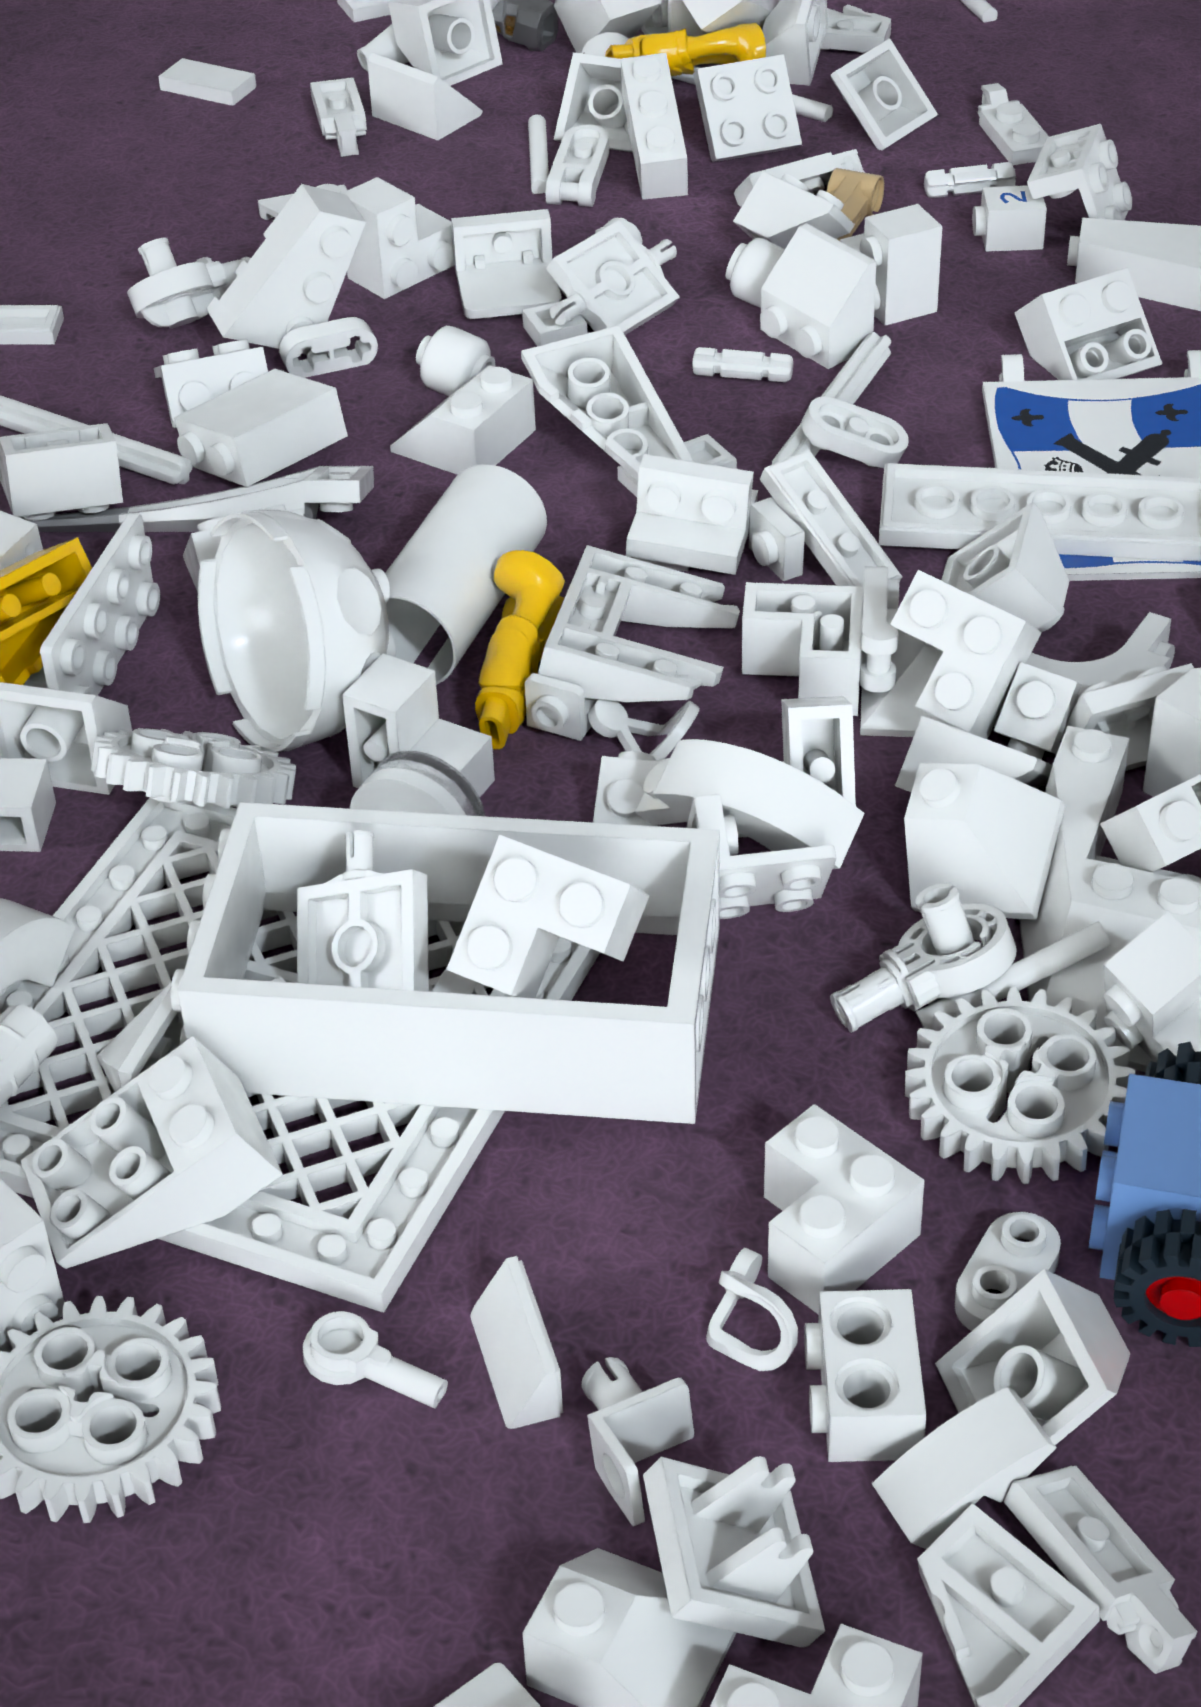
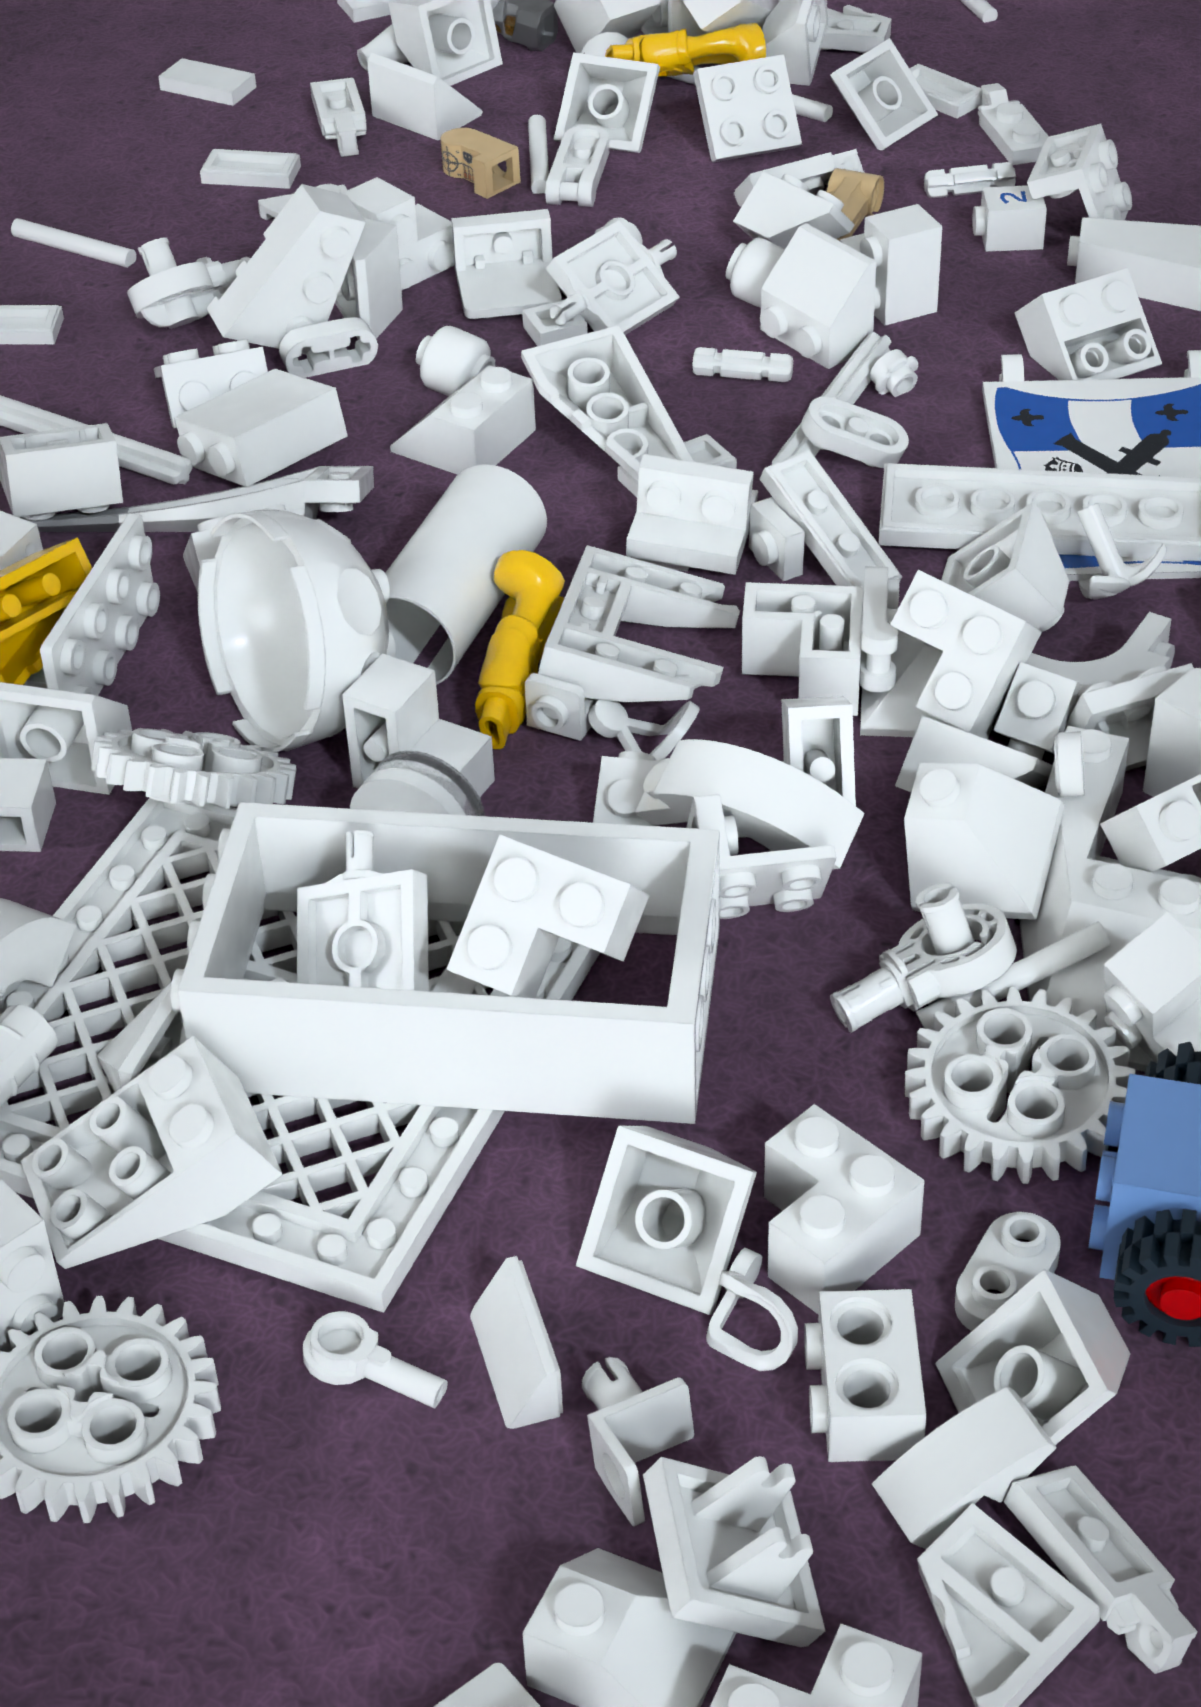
(73, 242): none -> white bar
(250, 168): none -> white tile
(373, 278): none -> white slope
(476, 158): none -> tan leg
(654, 126): white brick -> none
(666, 1216): none -> white slope
(894, 373): none -> white plate
(946, 92): none -> white tile
(1069, 764): none -> white tile
(1116, 574): none -> white plant

